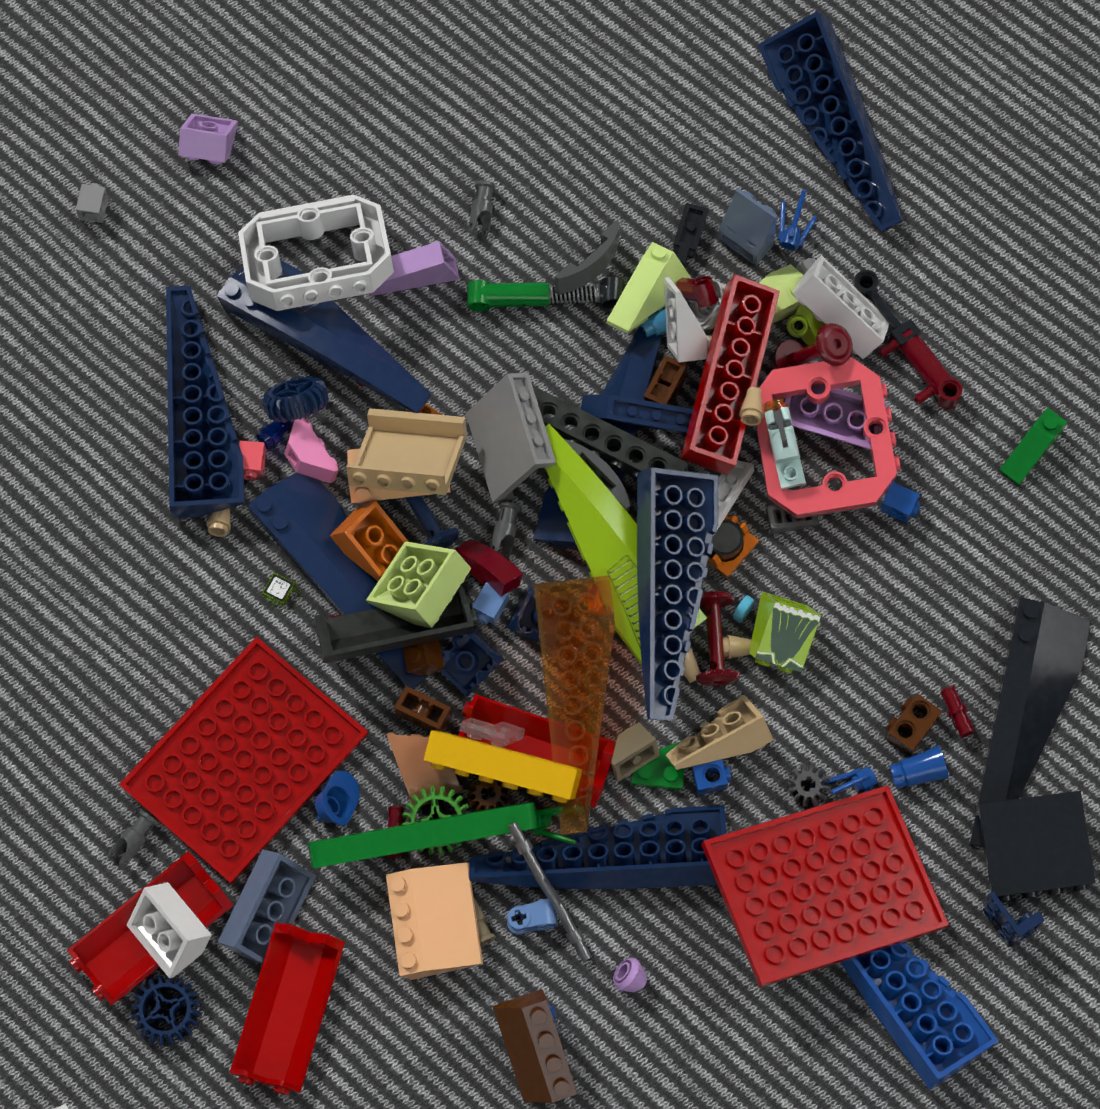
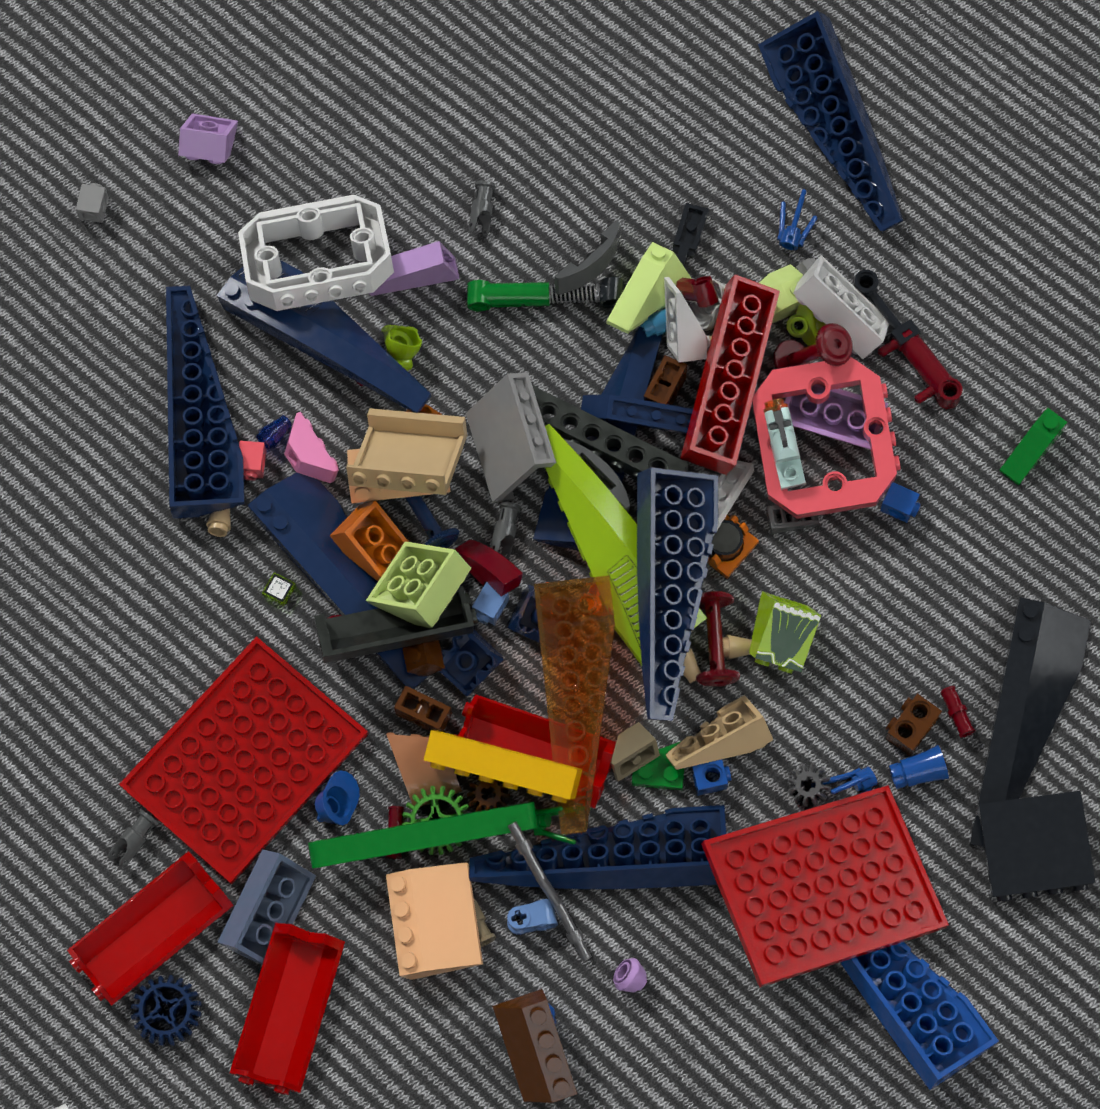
(168, 928): white slope -> none
(295, 399): dark blue gear -> none
(402, 343): none -> lime hair
(499, 734): clear plate -> none
(743, 609): medium azure tile -> none
(748, 227): sand blue slope -> none
(752, 407): tan cone -> none
(1009, 930): dark blue bracket -> none

